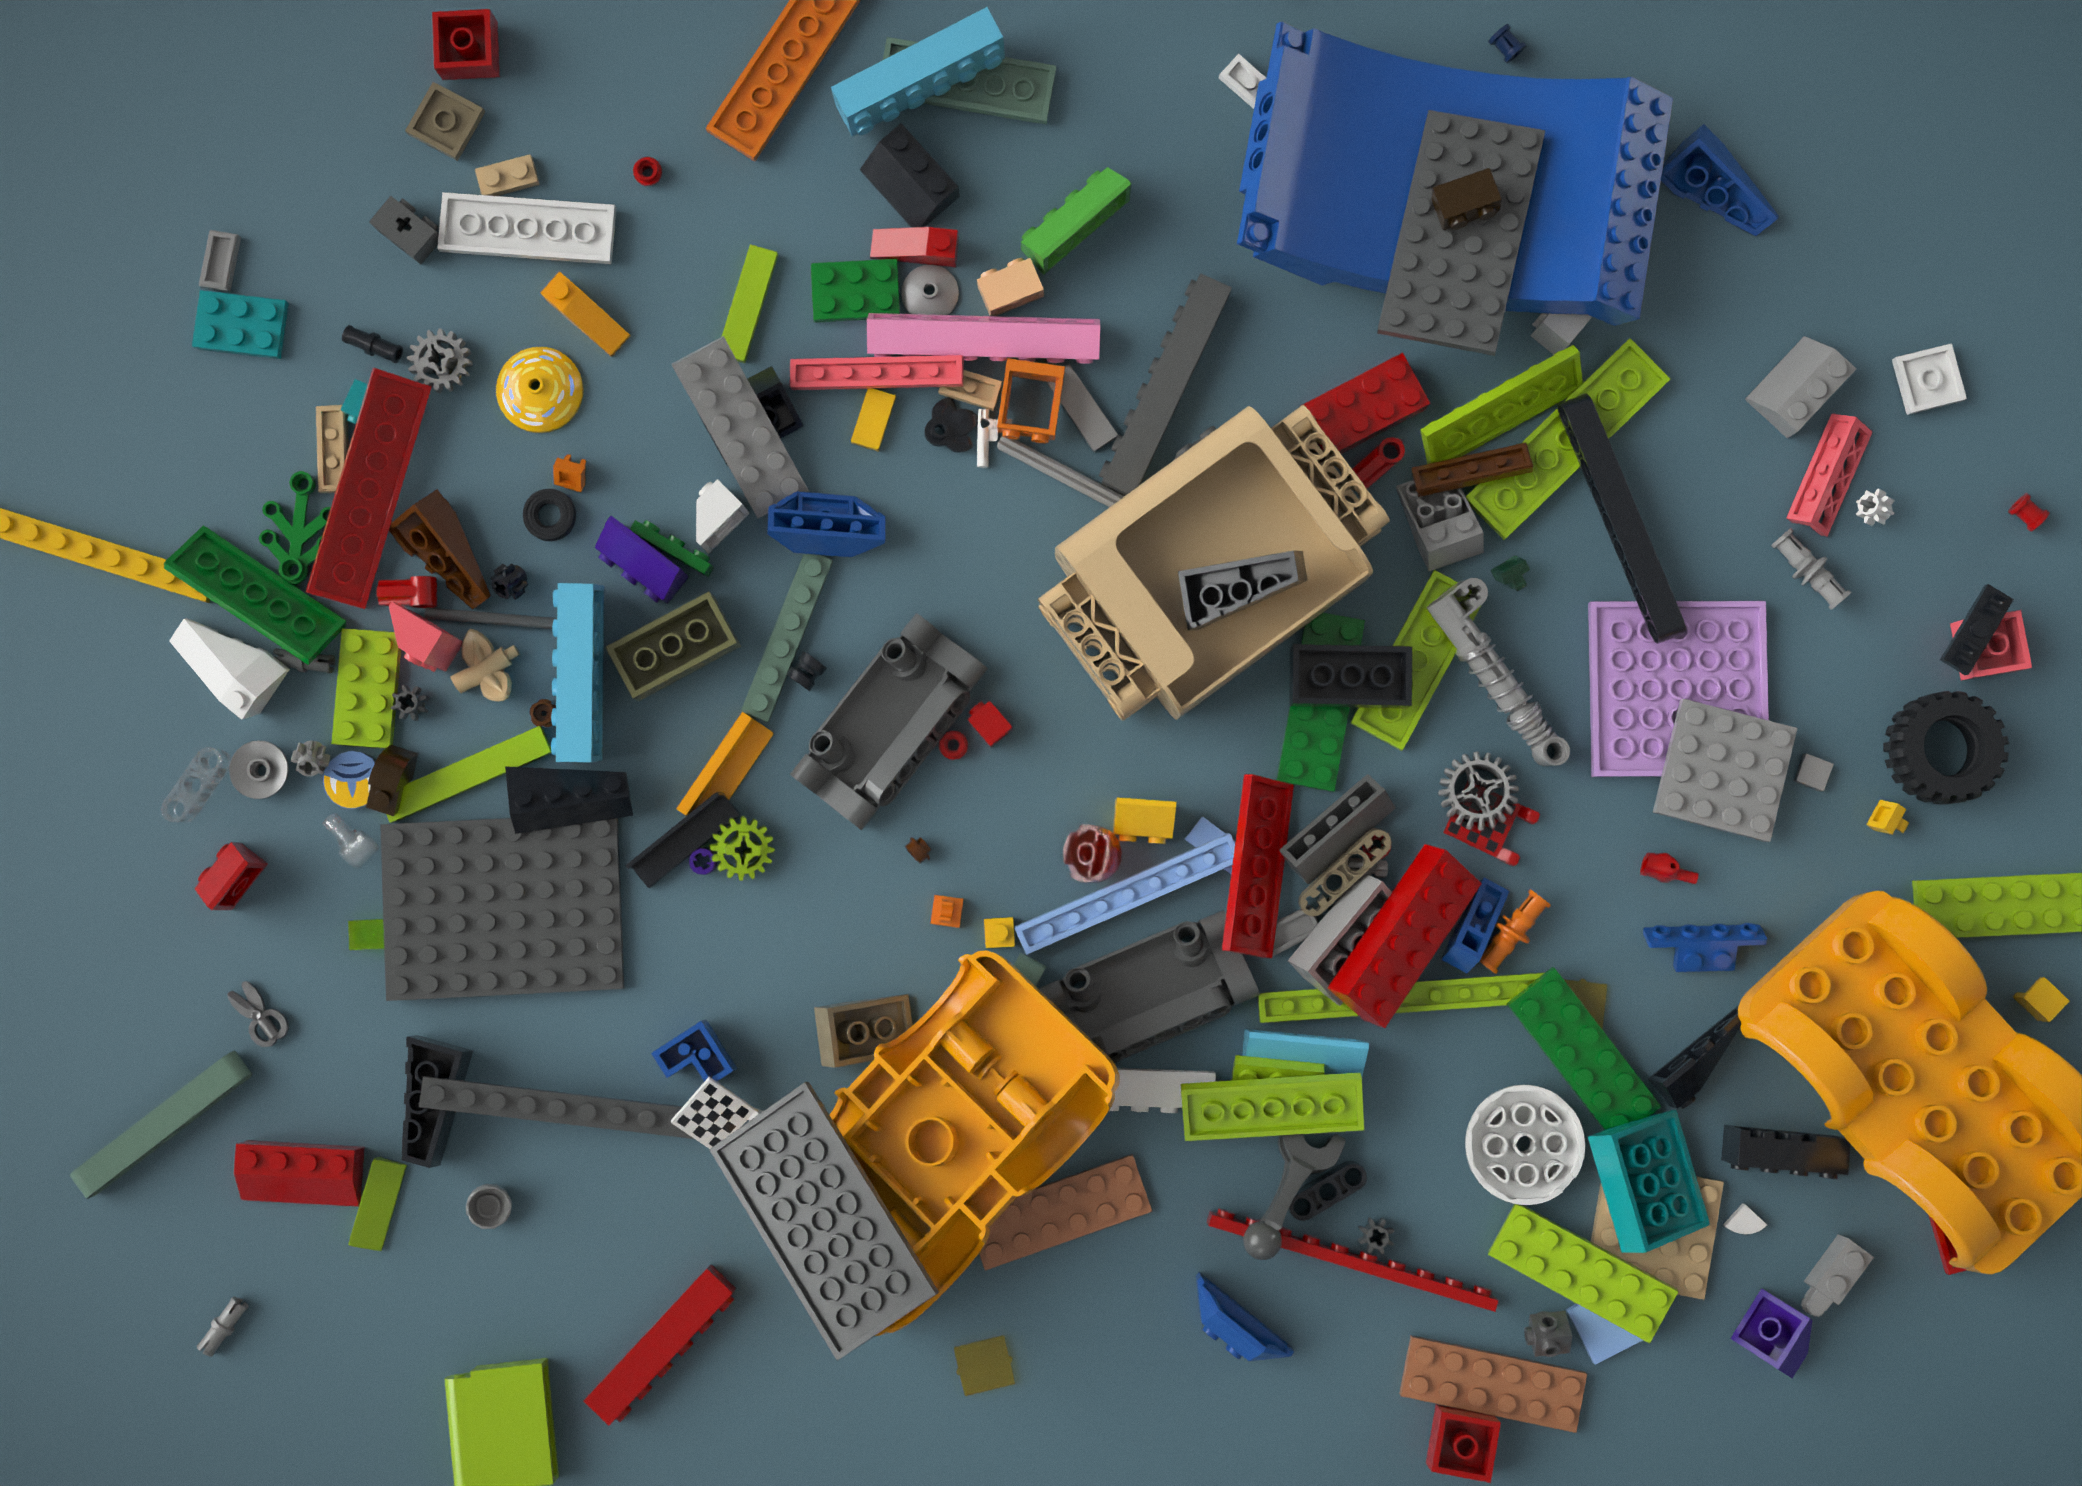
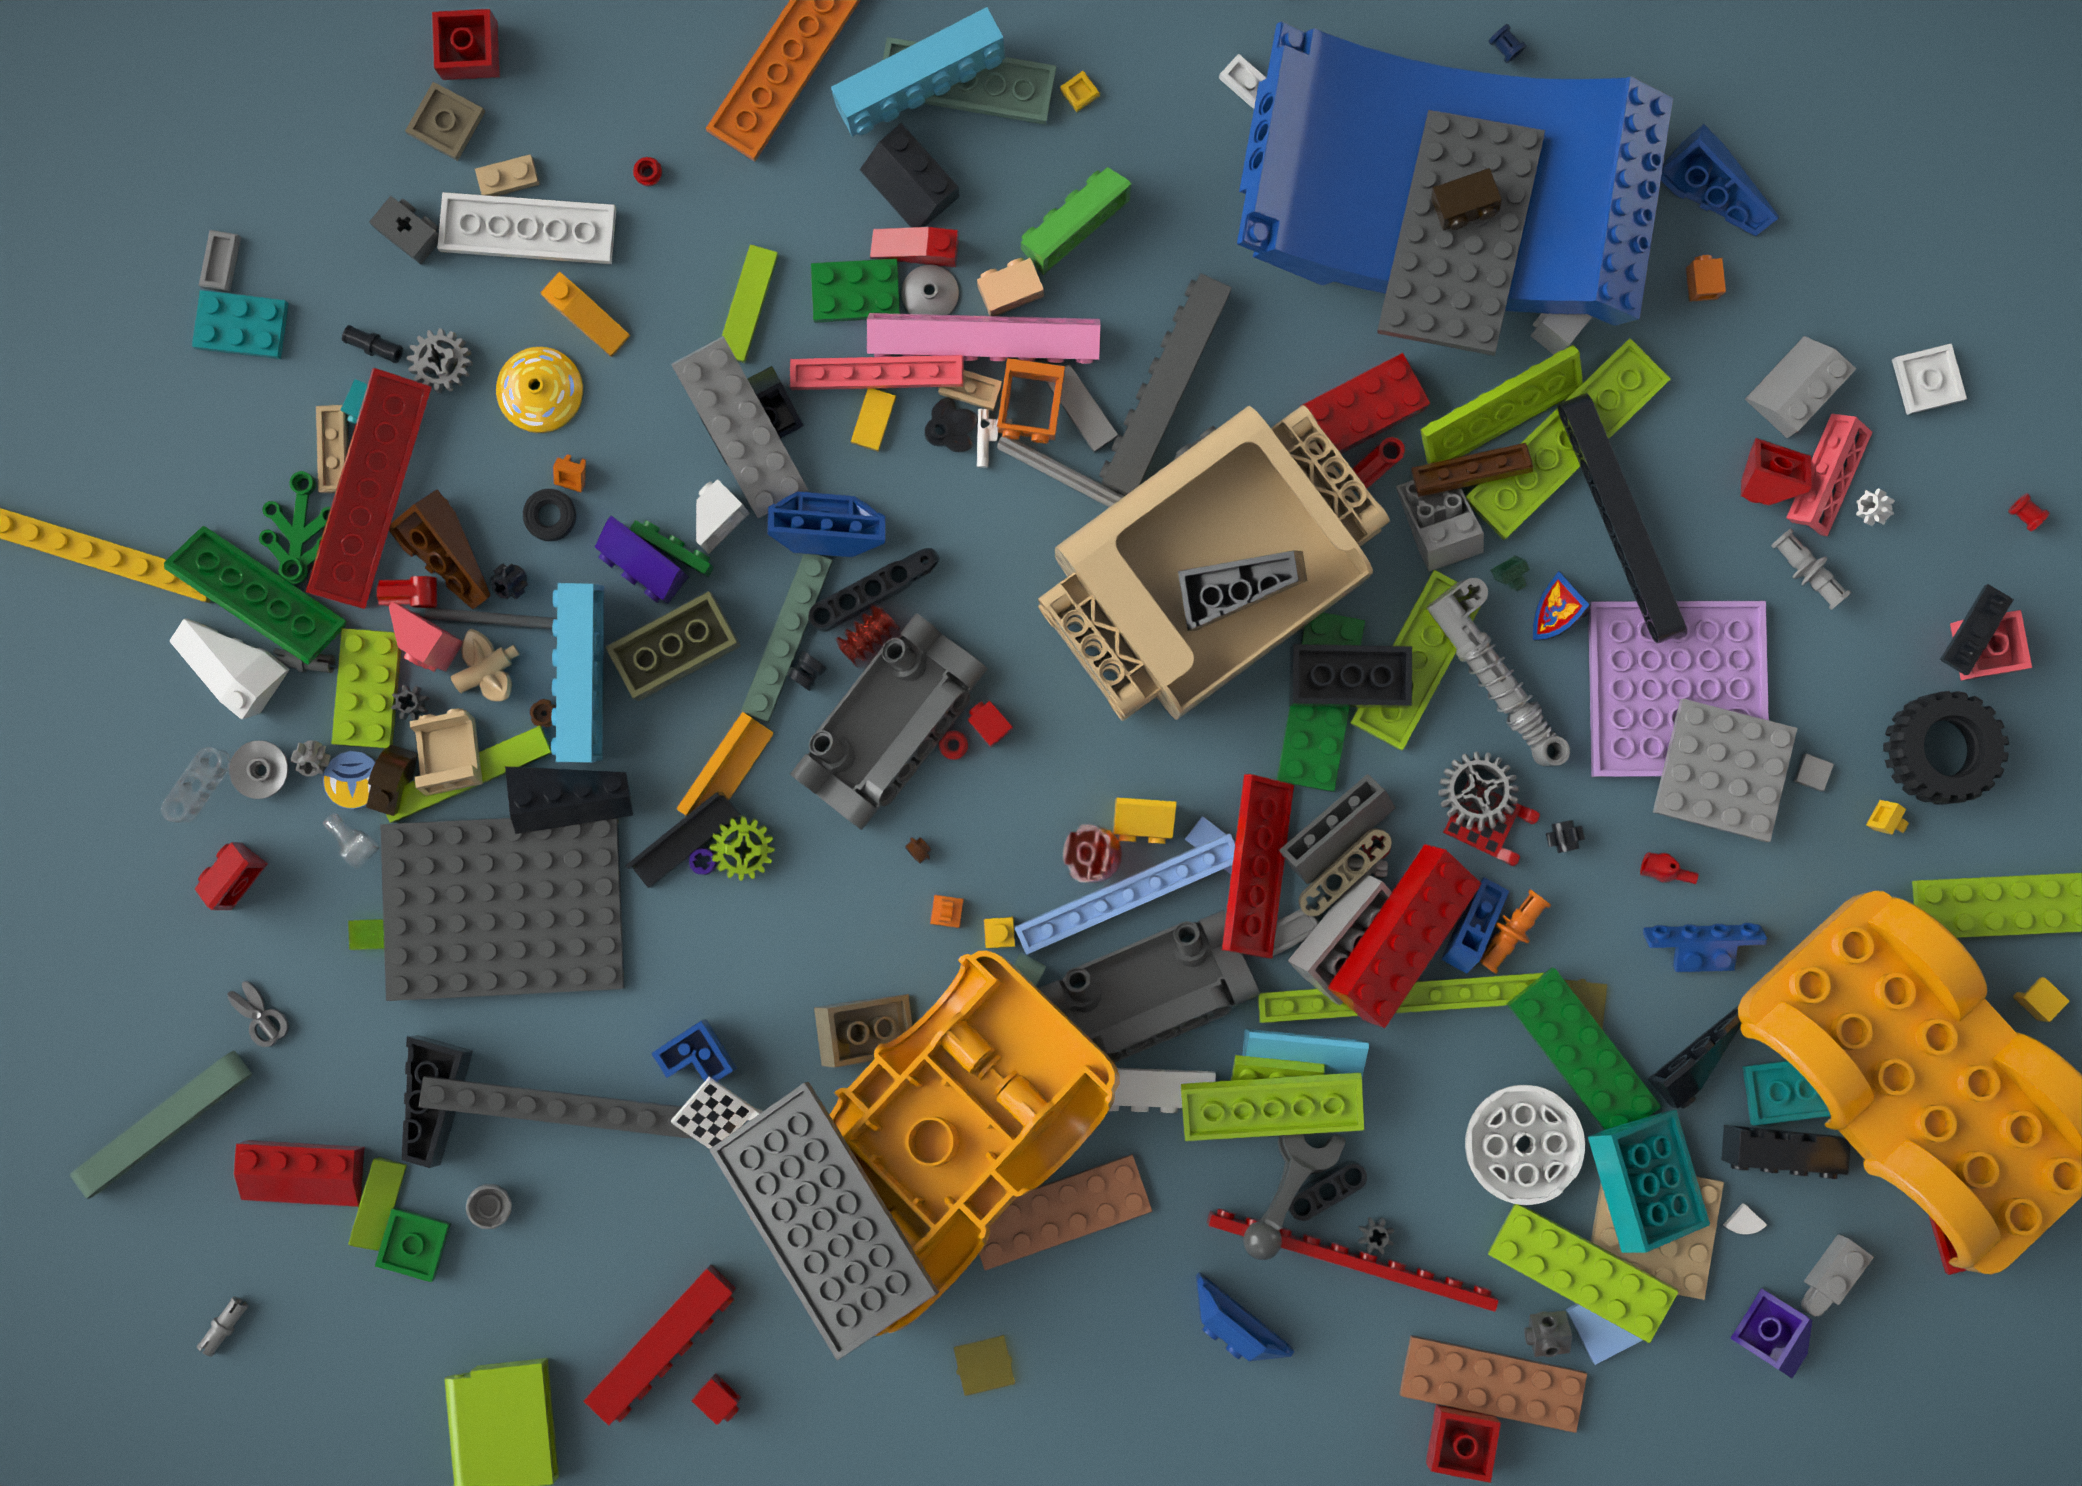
(412, 1244): none -> green plate
(447, 752): none -> tan panel
(717, 1400): none -> red brick
(866, 635): none -> clear red piece
(883, 576): none -> black piece
(1079, 91): none -> yellow tile
(1558, 609): none -> shield
(1565, 836): none -> black gear
(1705, 278): none -> orange brick
(1775, 473): none -> red slope
(1780, 1094): none -> teal plate

